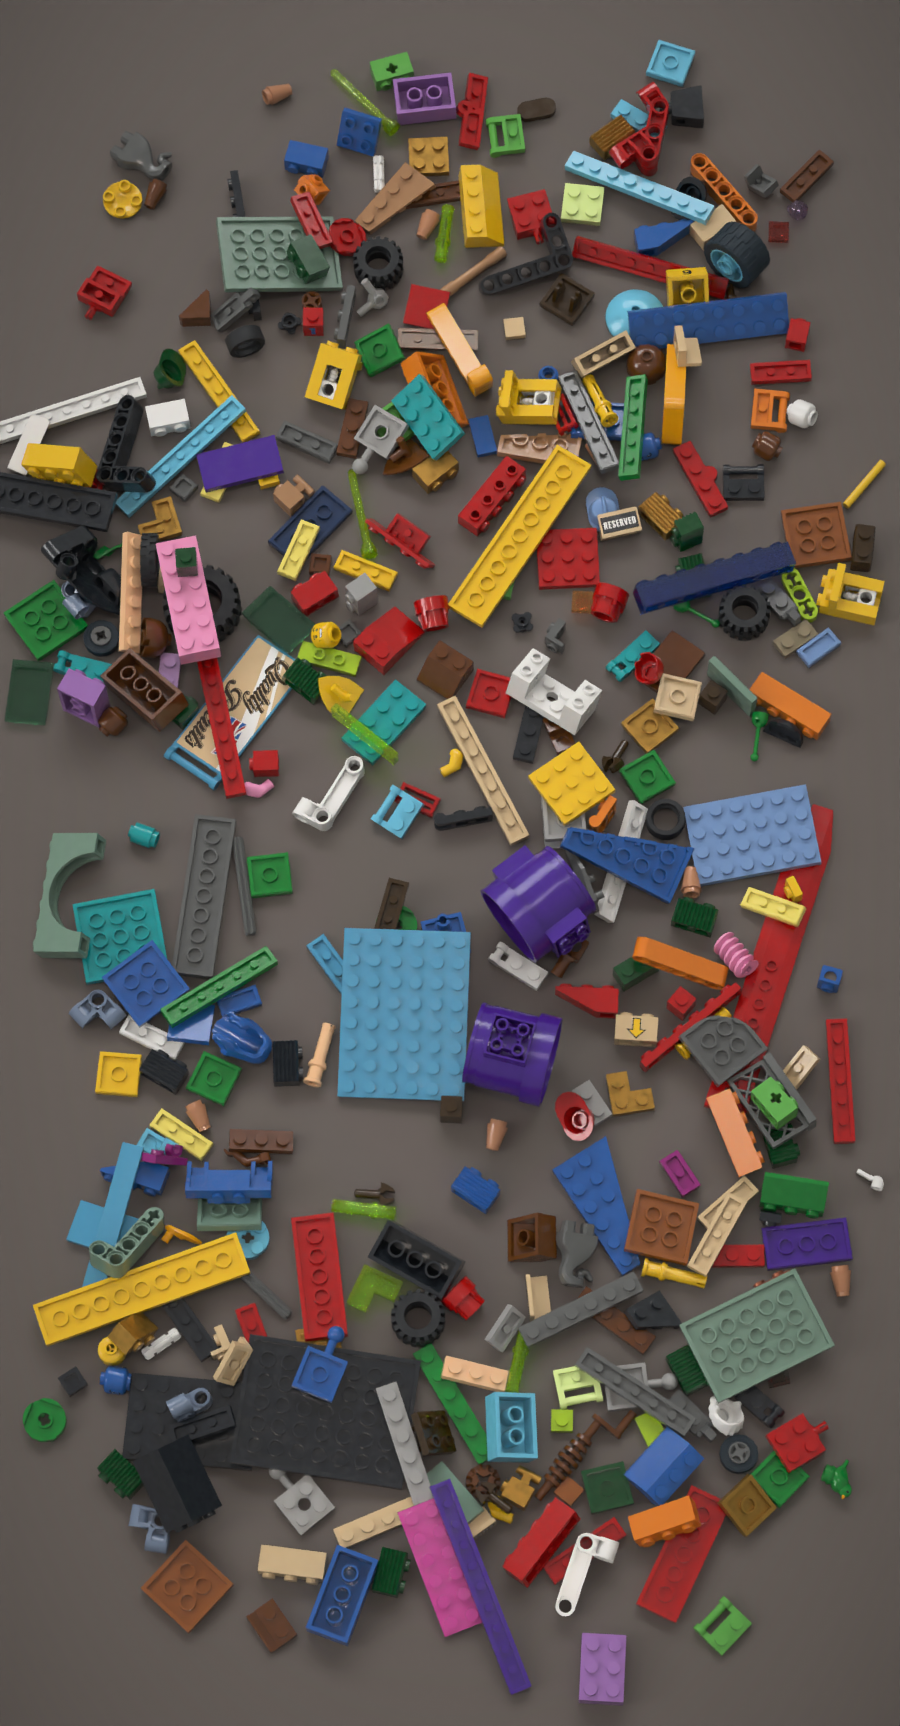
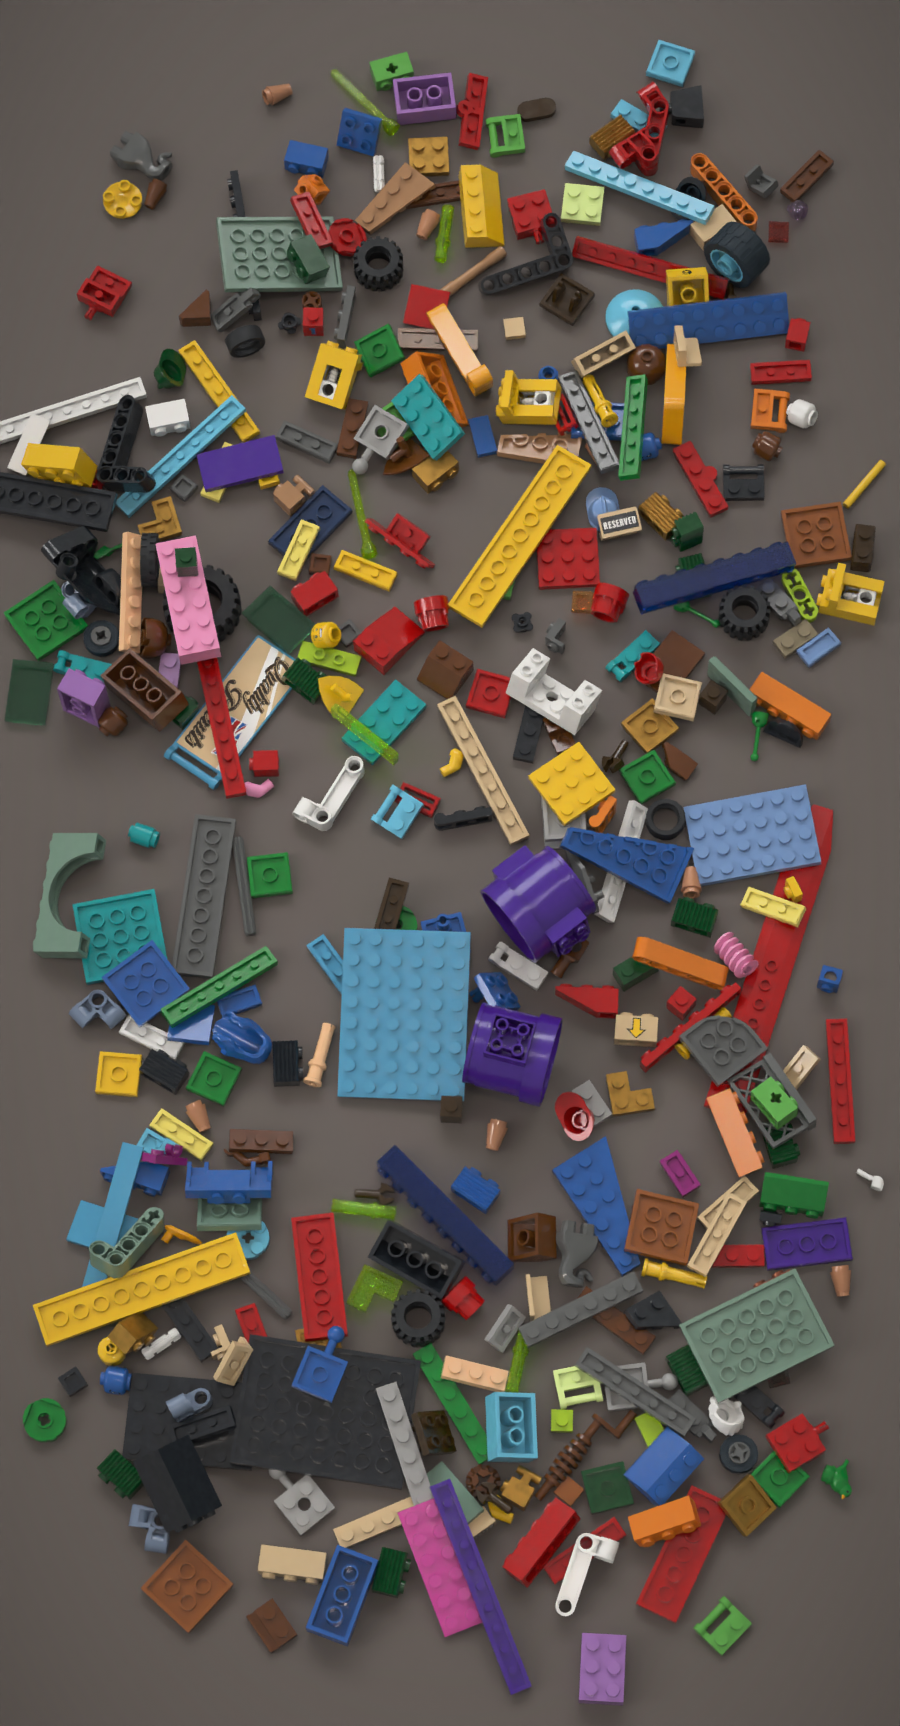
(361, 594): light grey brick -> none
(376, 298): light grey piece -> none
(445, 1216): none -> clear blue brick
(492, 496): red brick -> none
(495, 990): none -> blue plate
(678, 761): none -> reddish brown slope

